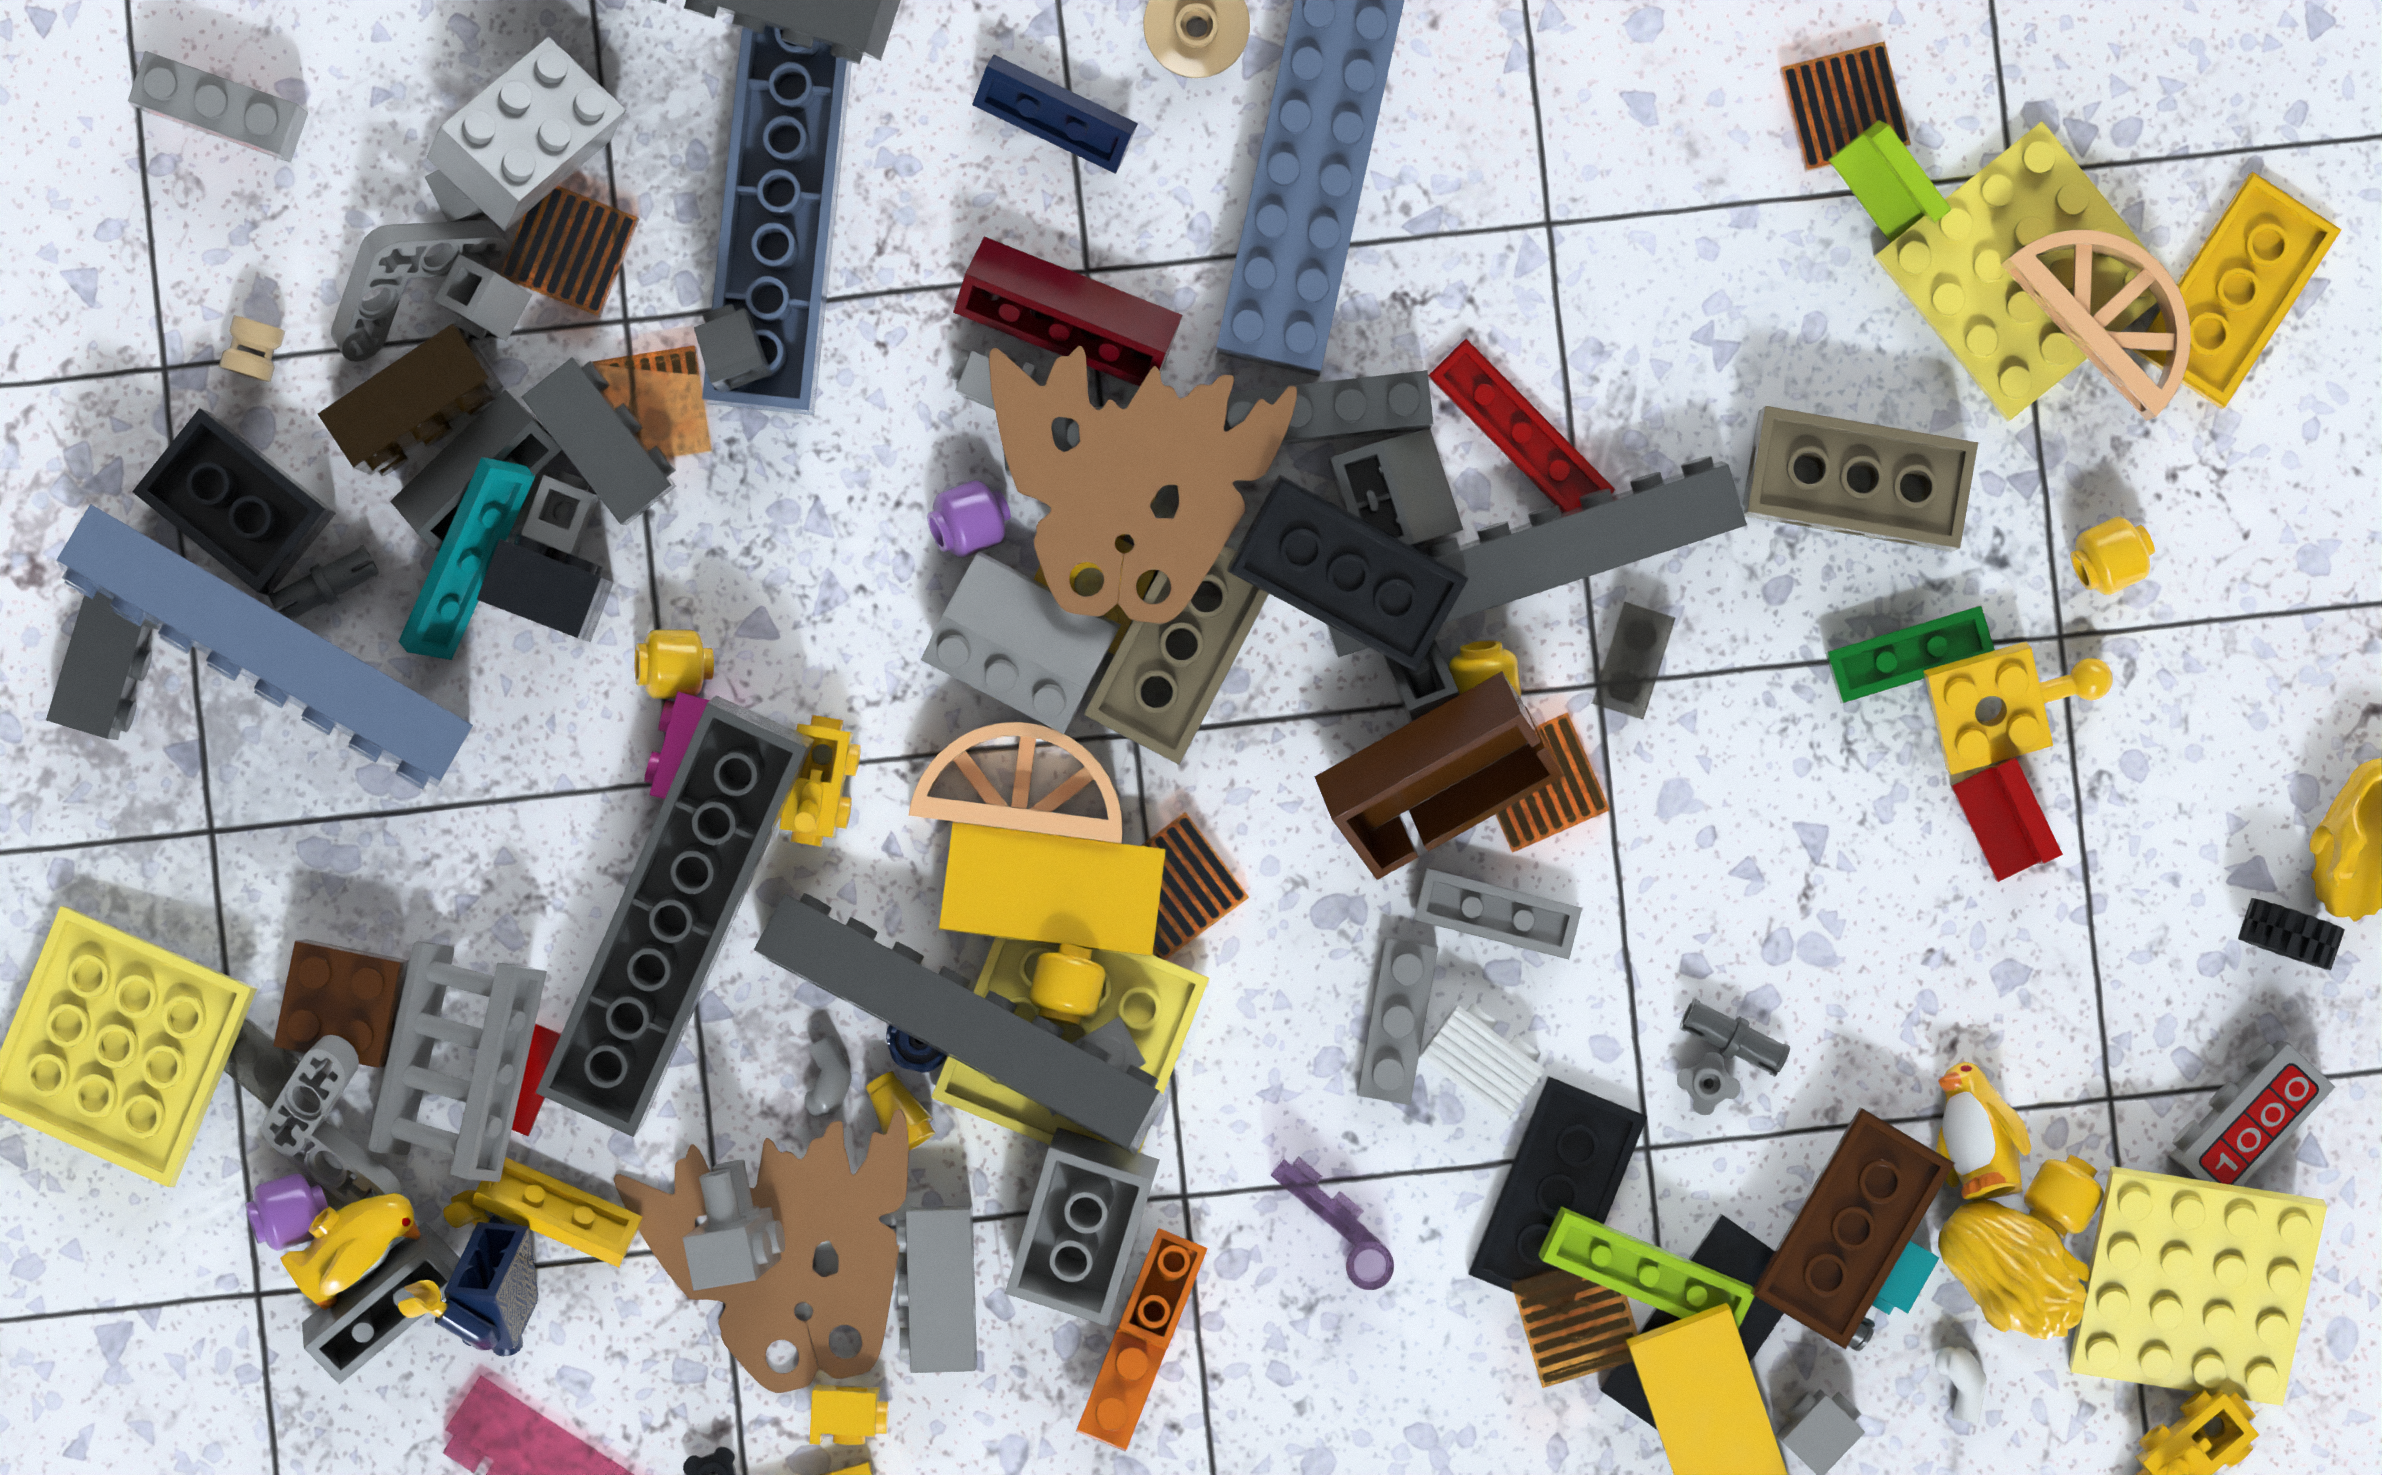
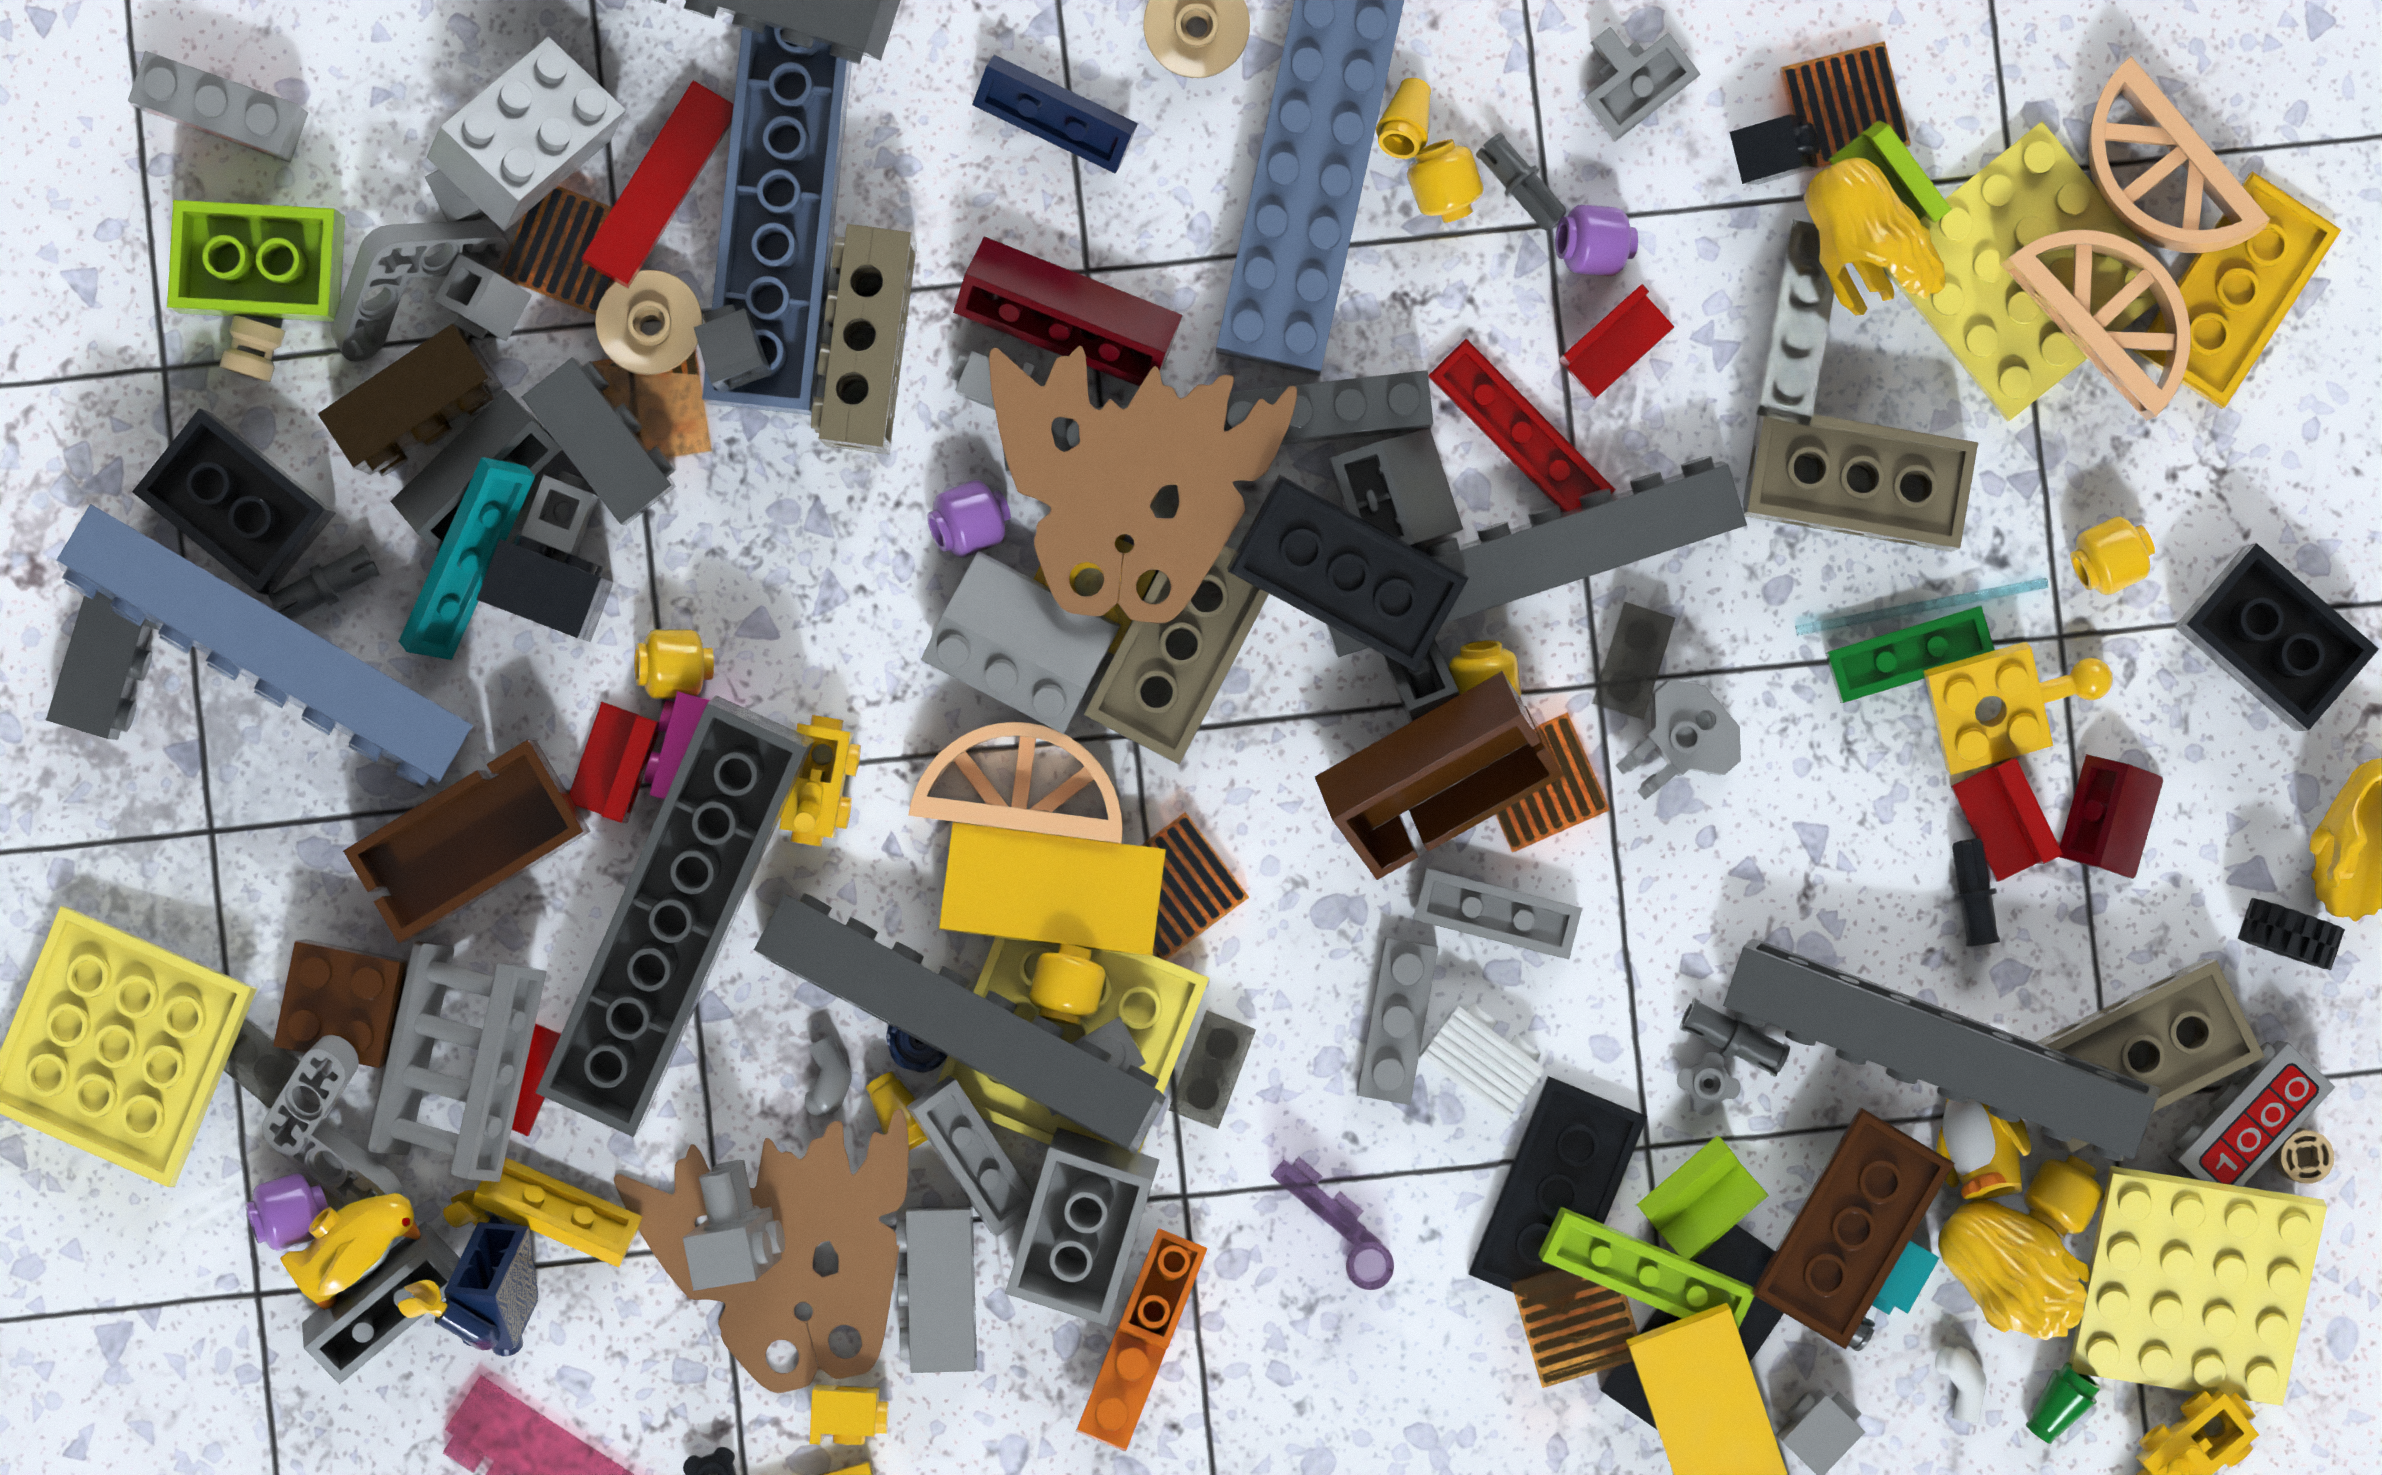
(255, 260): none -> lime brick
(467, 841): none -> reddish brown piece
(614, 762): none -> red panel
(649, 297): none -> tan dish
(659, 184): none -> red tile
(855, 257): none -> dark tan brick
(972, 1155): none -> light grey plate
(1212, 1069): none -> clear smoke plate
(1406, 120): none -> yellow cone
(1445, 180): none -> yellow head
(1521, 181): none -> dark grey axle
(1596, 240): none -> medium lavender head
(1616, 342): none -> red panel
(1636, 80): none -> light grey hinge
(1681, 740): none -> light grey hinge
(1702, 1199): none -> lime panel
(1775, 149): none -> black brick
(1797, 330): none -> clear smoke plate
(1871, 228): none -> yellow hair
(1922, 606): none -> clear light blue piece
(1941, 1049): none -> dark grey brick
(1975, 892): none -> black axle
(2062, 1403): none -> green cone
(2110, 816): none -> dark red panel
(2152, 1015): none -> dark tan brick
(2188, 149): none -> light nougat window
(2276, 637): none -> black brick
(2296, 1152): none -> tan wheel

